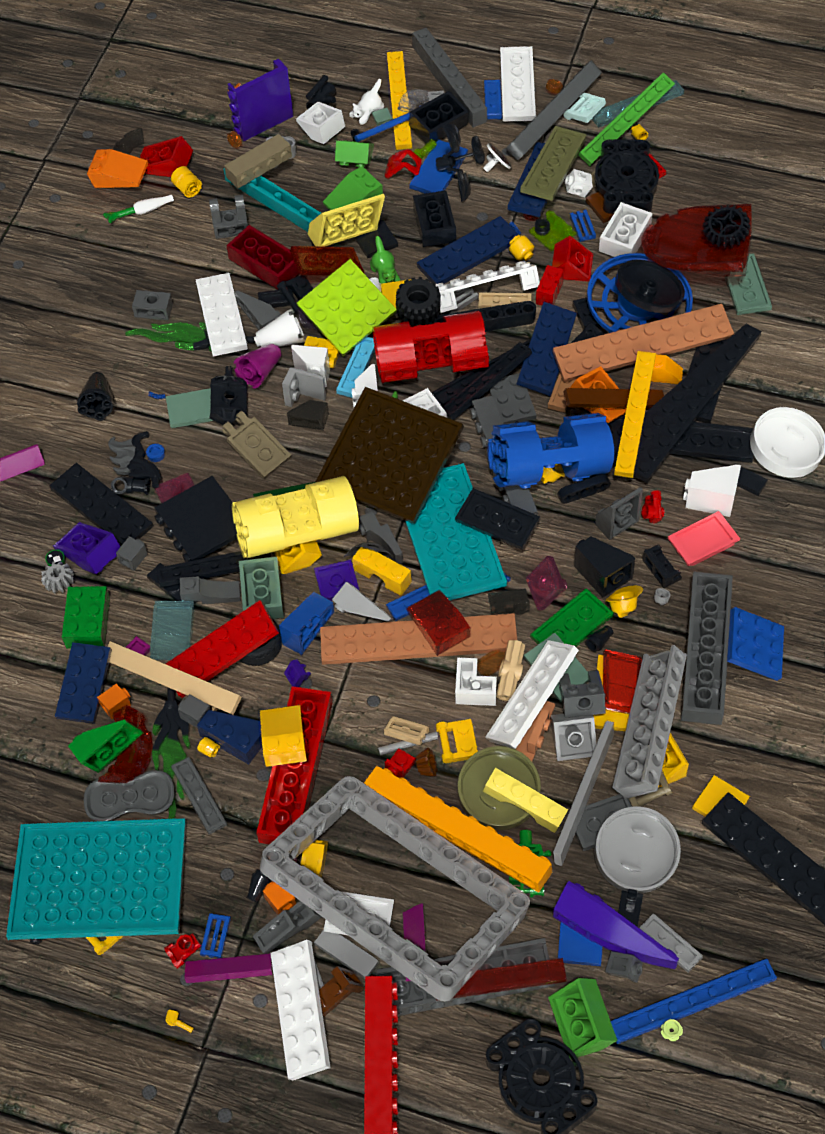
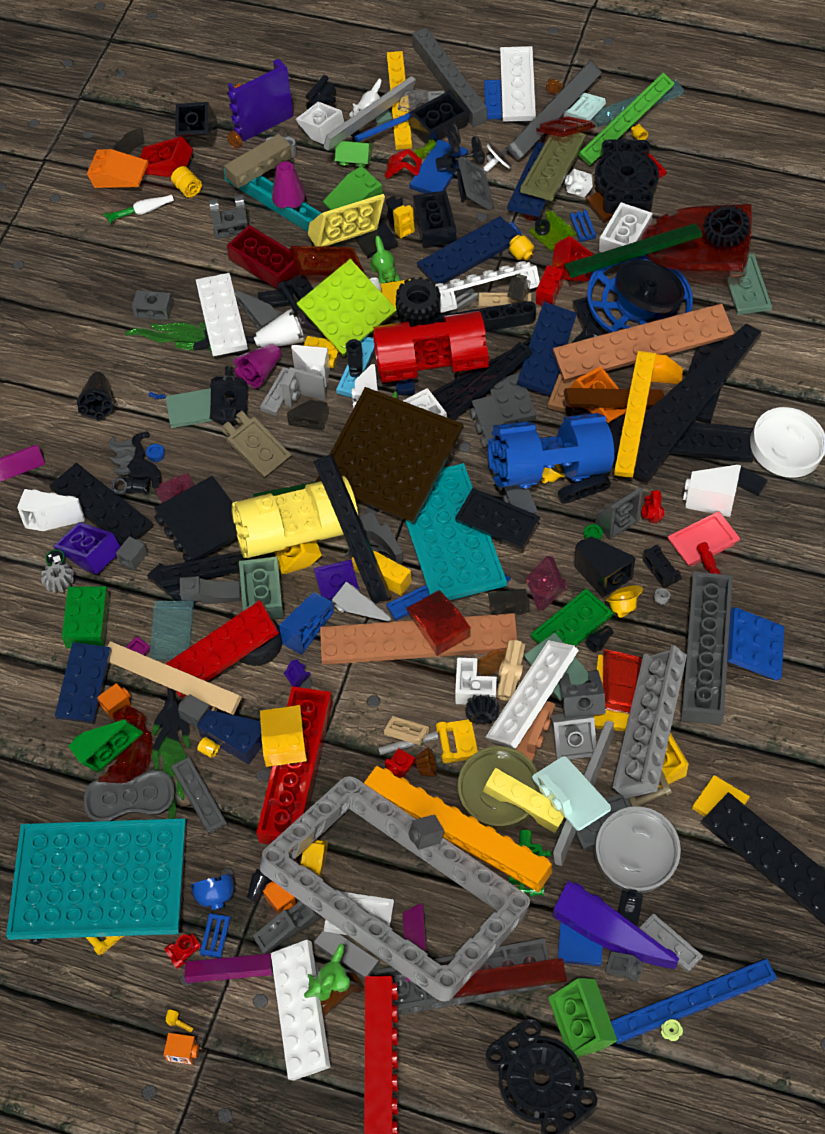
(48, 510): none -> white slope
(181, 1048): none -> orange brick
(195, 119): none -> black slope
(213, 891): none -> blue cylinder
(275, 399): none -> light grey tile
(287, 187): none -> magenta cone
(330, 977): none -> bright green animal
(352, 528): none -> black tile
(354, 357): none -> black piece
(368, 114): none -> light grey tile
(400, 217): none -> yellow hips
(405, 386): none -> dark blue tile
(426, 831): none -> dark grey brick
(475, 183): none -> dark grey tile
(482, 709): none -> black gear
(519, 288): none -> clear smoke brick
(565, 126): none -> clear red piece
(571, 793): none -> light aqua bracket
(594, 531): none -> green tile
(633, 250): none -> dark green tile
(708, 558): none -> red axle

